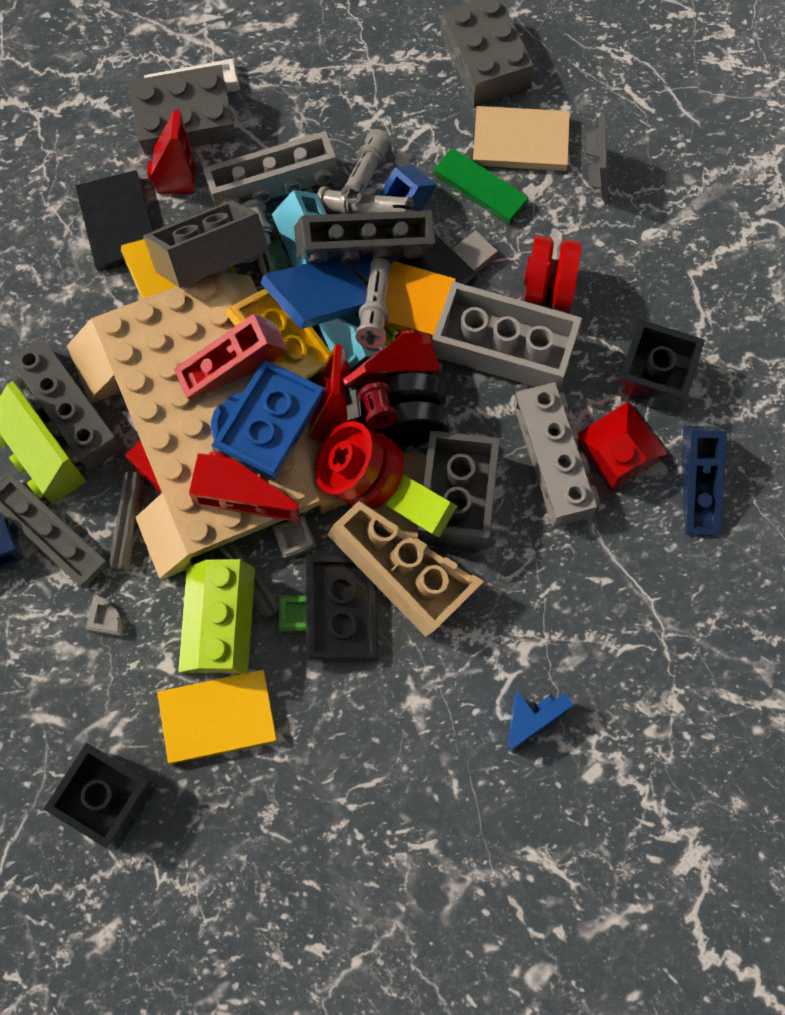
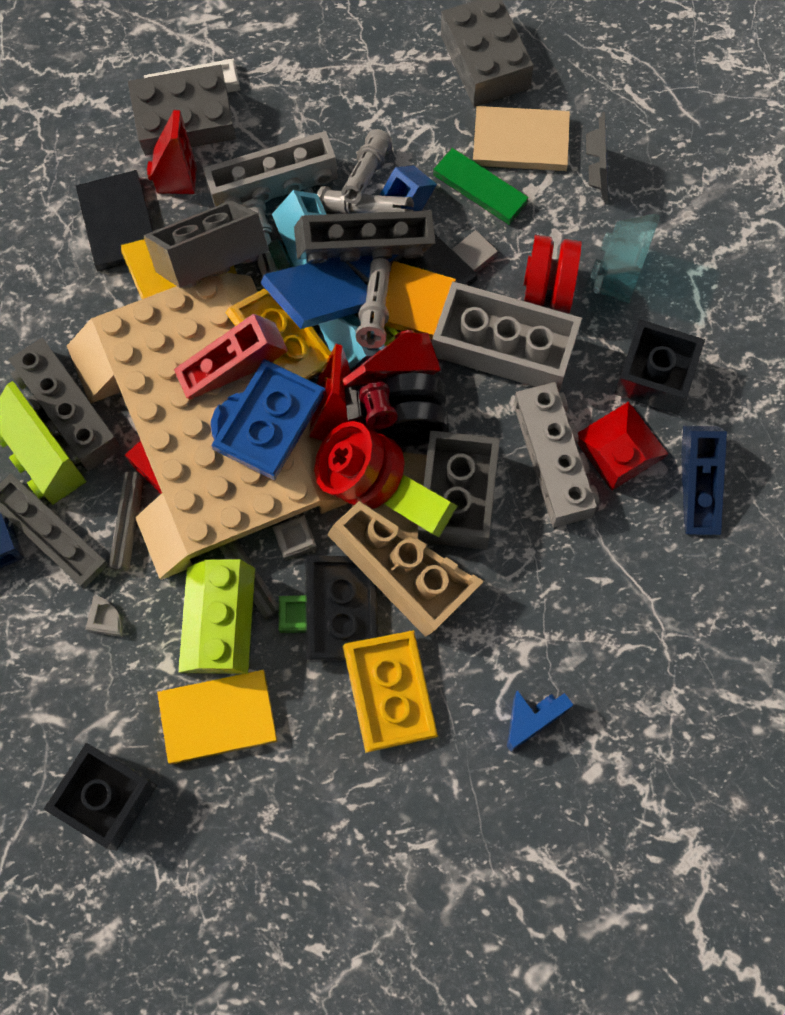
(230, 486): red slope -> none
(390, 691): none -> yellow tile
(623, 257): none -> clear light blue slope

